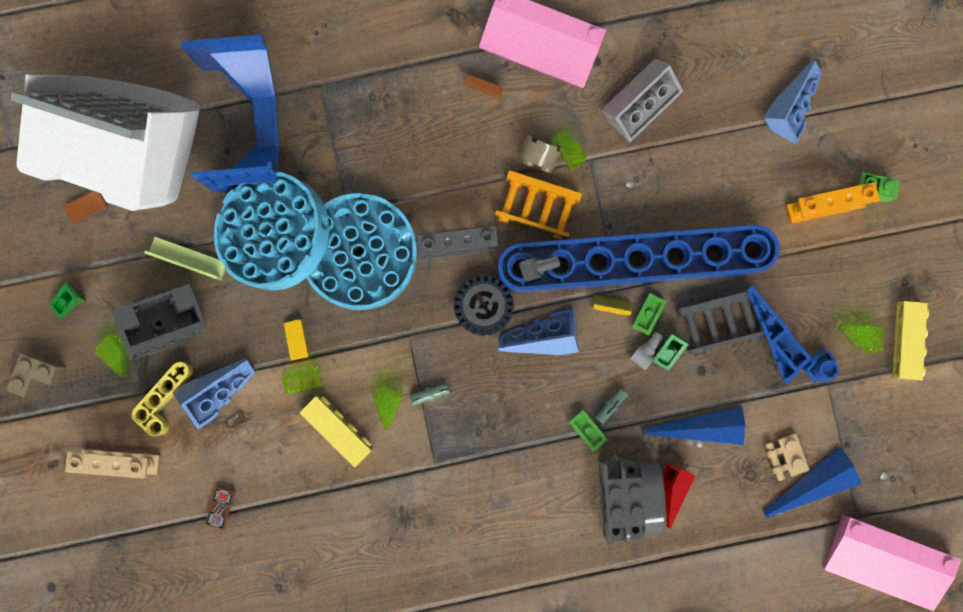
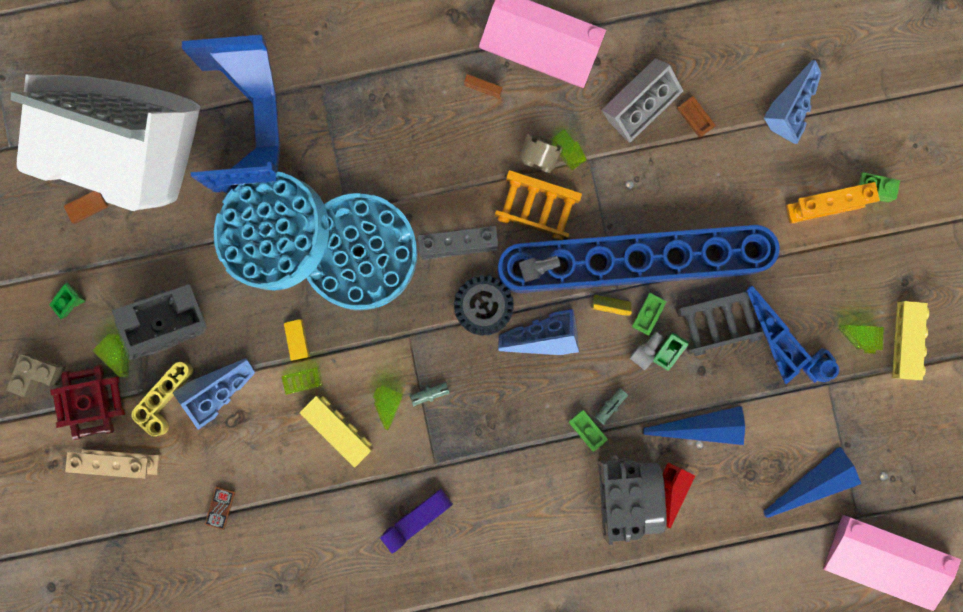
(87, 402): none -> dark red brick
(187, 258): yellowish green panel -> none
(415, 520): none -> dark purple beam
(696, 117): none -> dark orange tile
(792, 455): tan plate -> none

